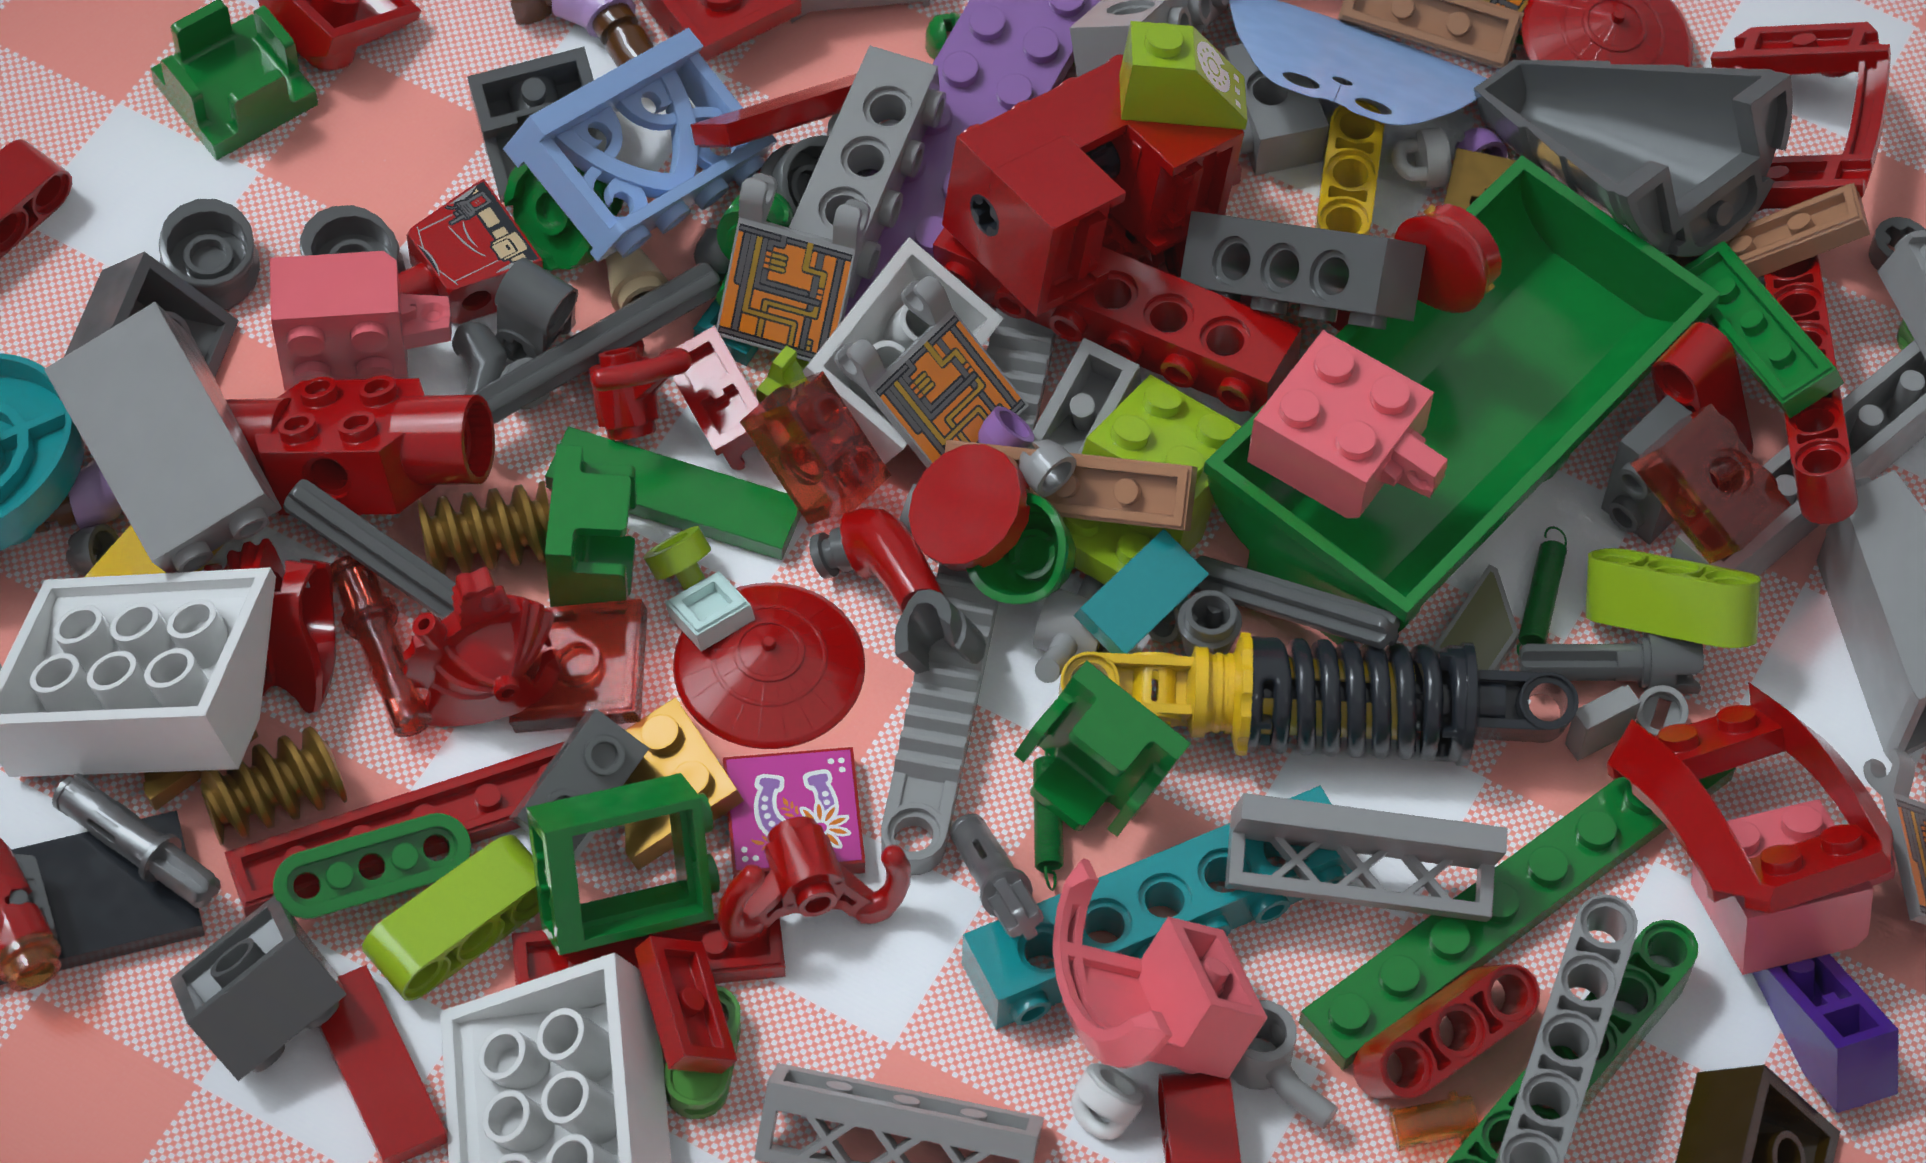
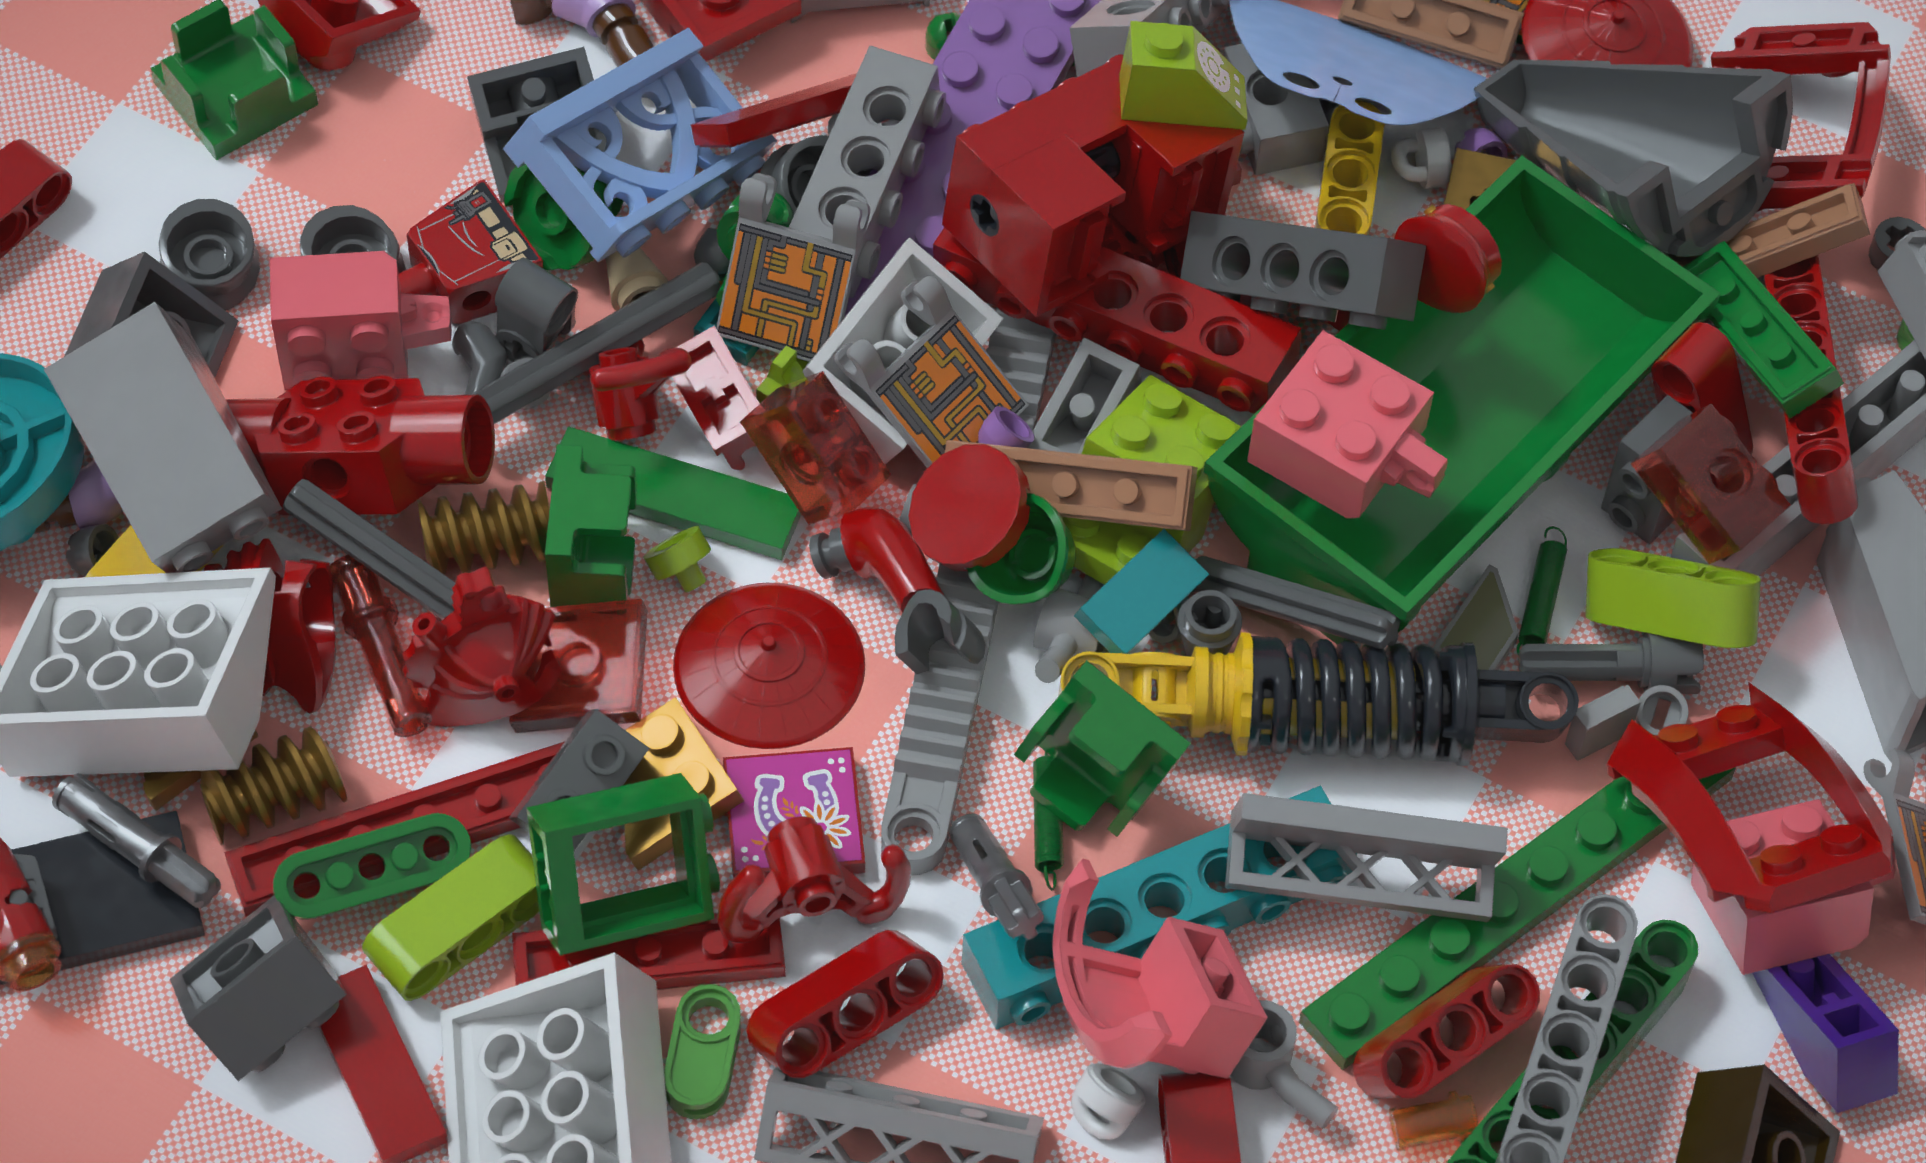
(685, 1005): red plate -> none
(710, 611): light aqua tile -> none
(875, 1004): none -> red beam
(1047, 467): light grey hinge -> none

